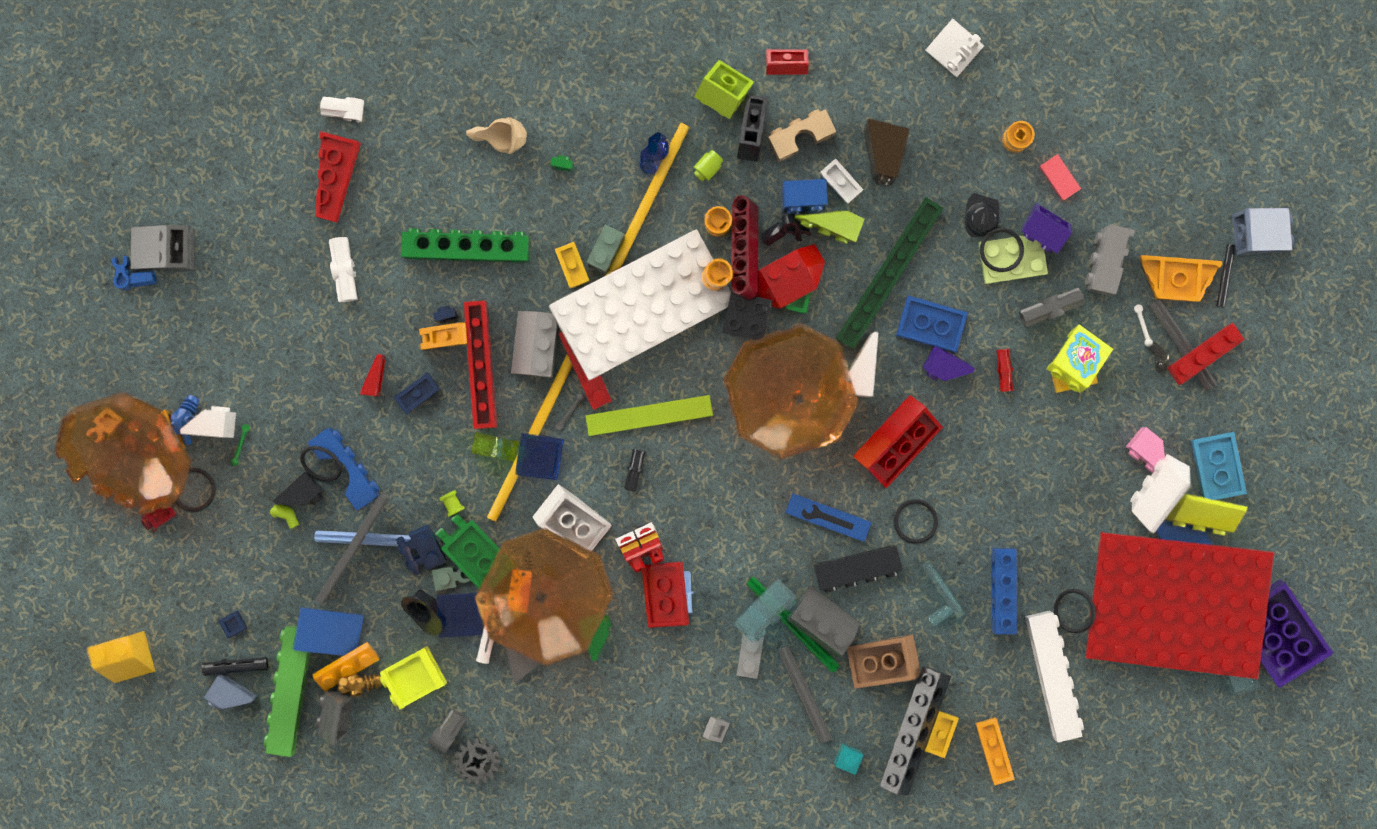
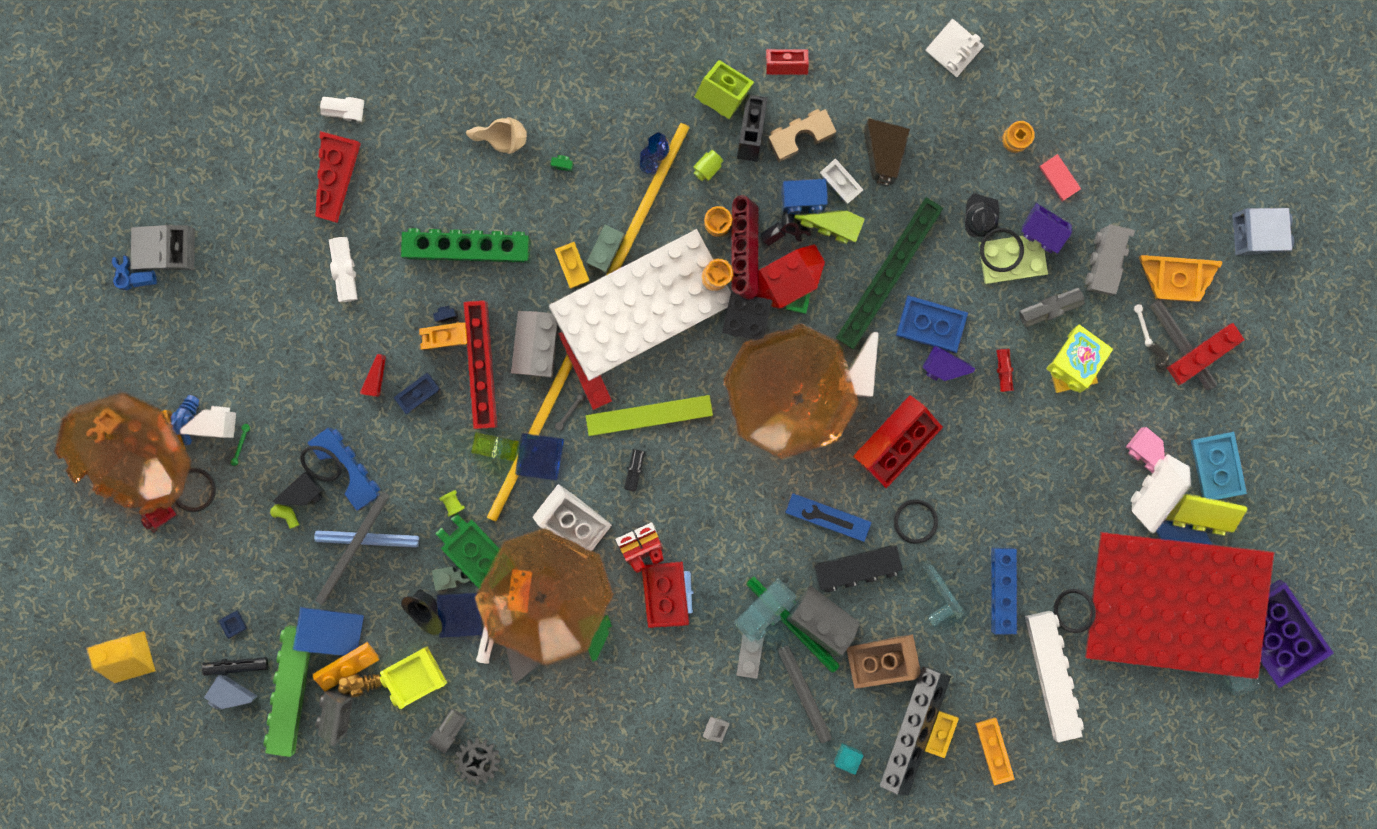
(426, 546): dark blue plate -> none
(1225, 278): black bar -> none

